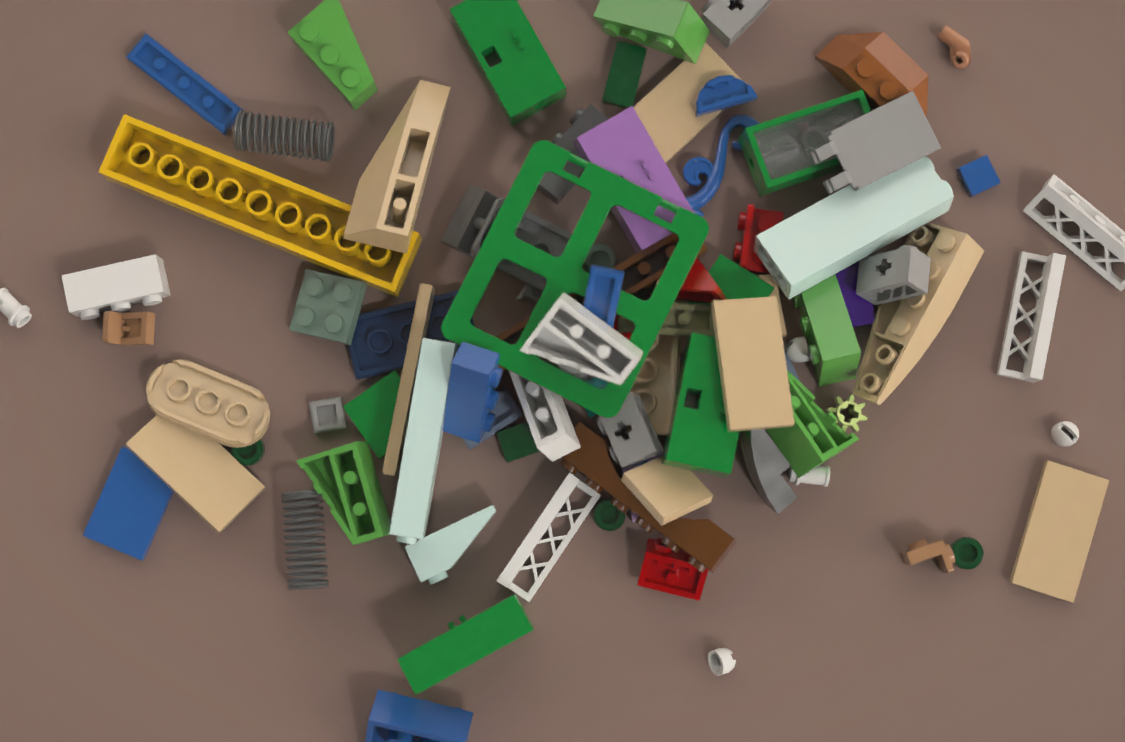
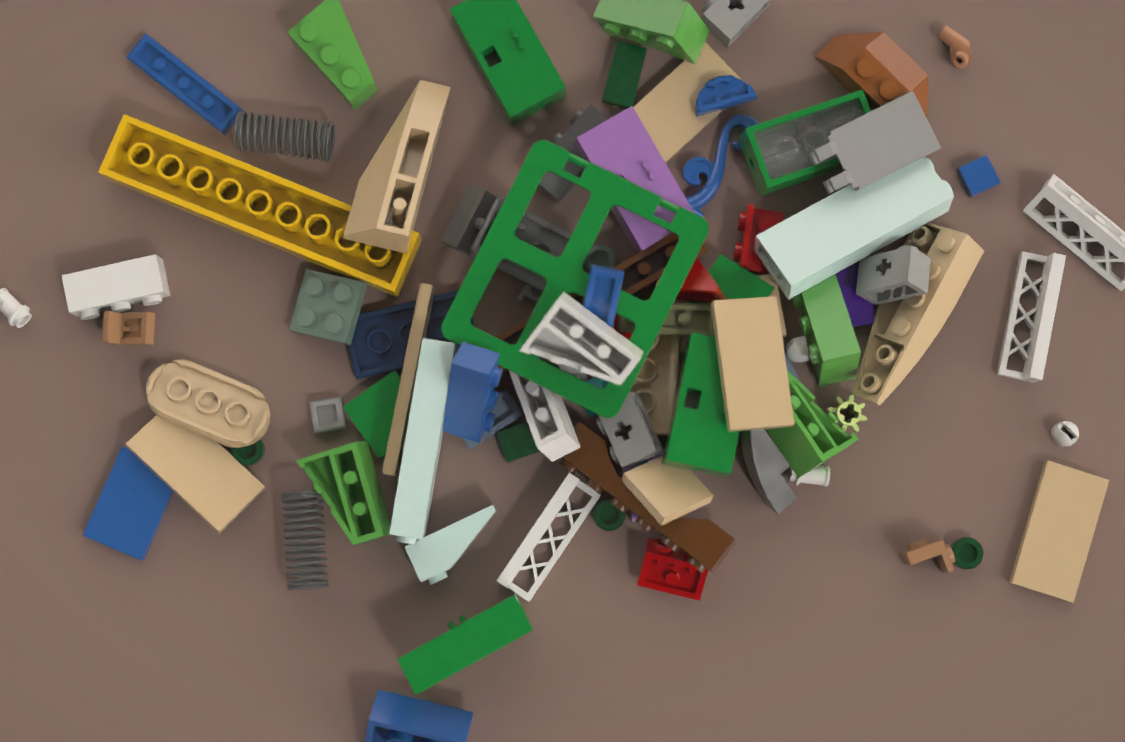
(721, 661): white hinge -> none

